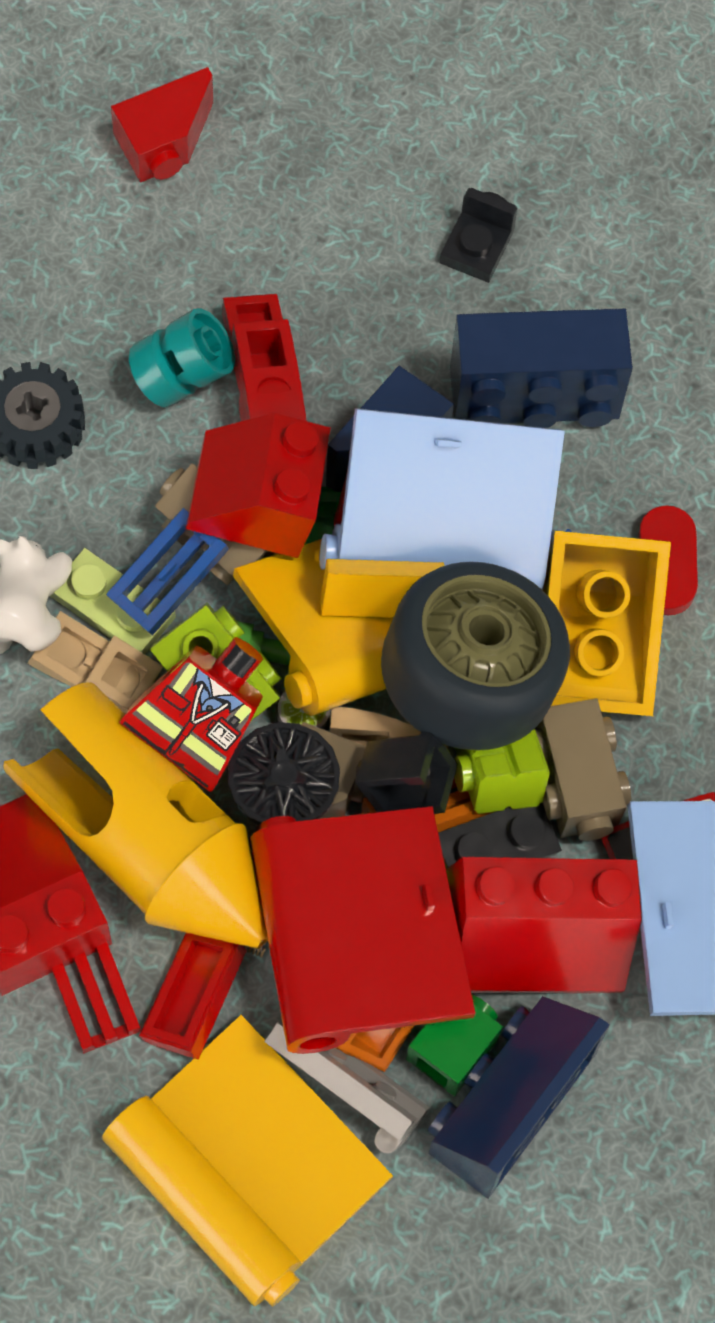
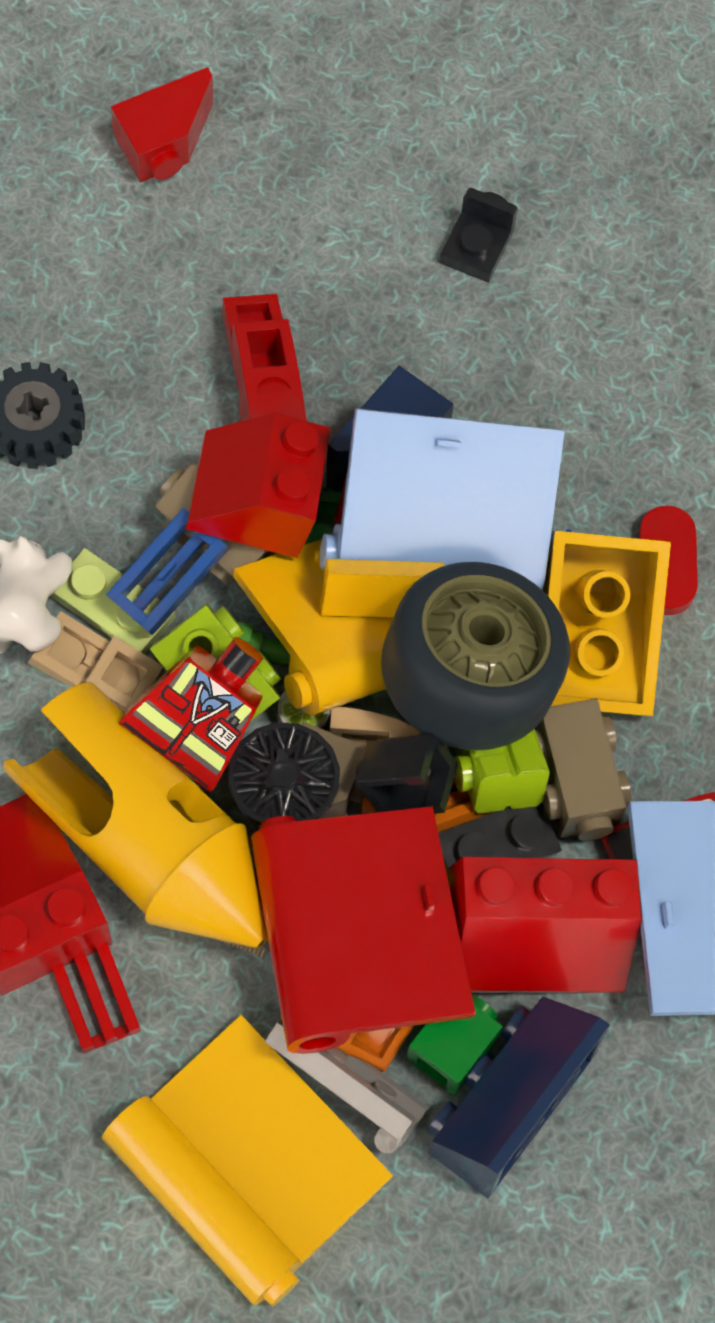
(182, 358): teal wheel -> none
(192, 995): red tile -> none
(541, 366): dark blue brick -> none

